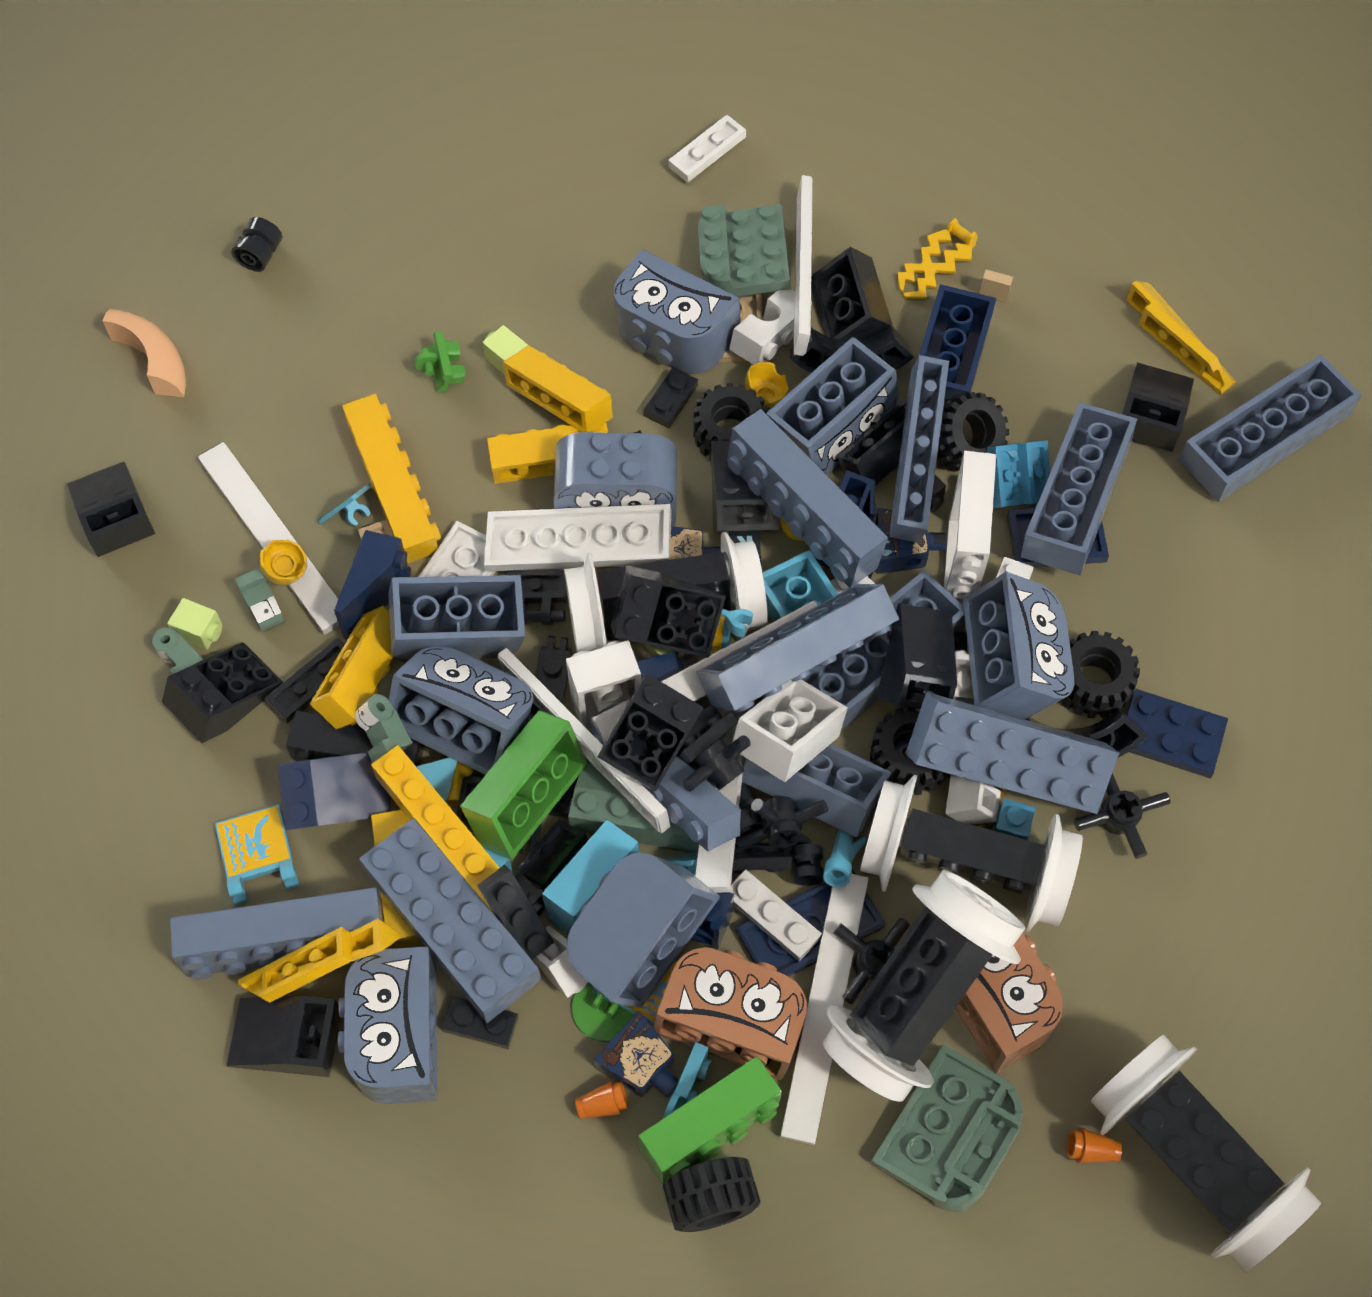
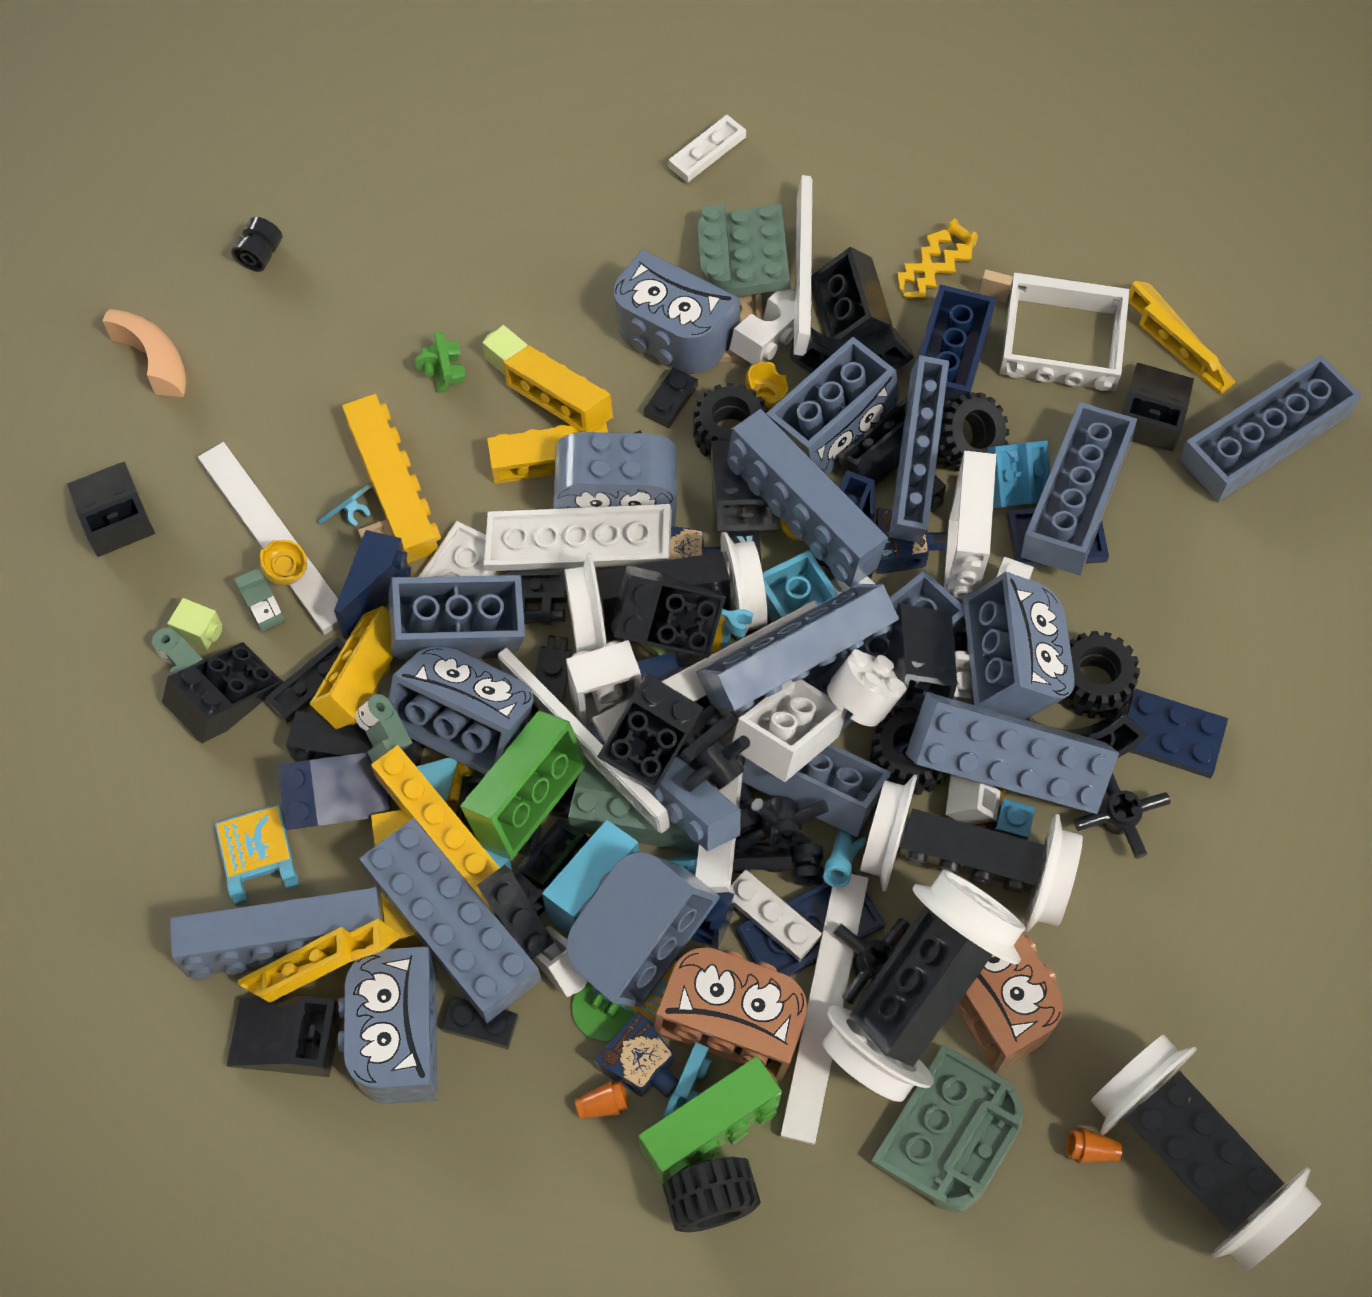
(866, 687): none -> white brick
(1070, 295): none -> white window

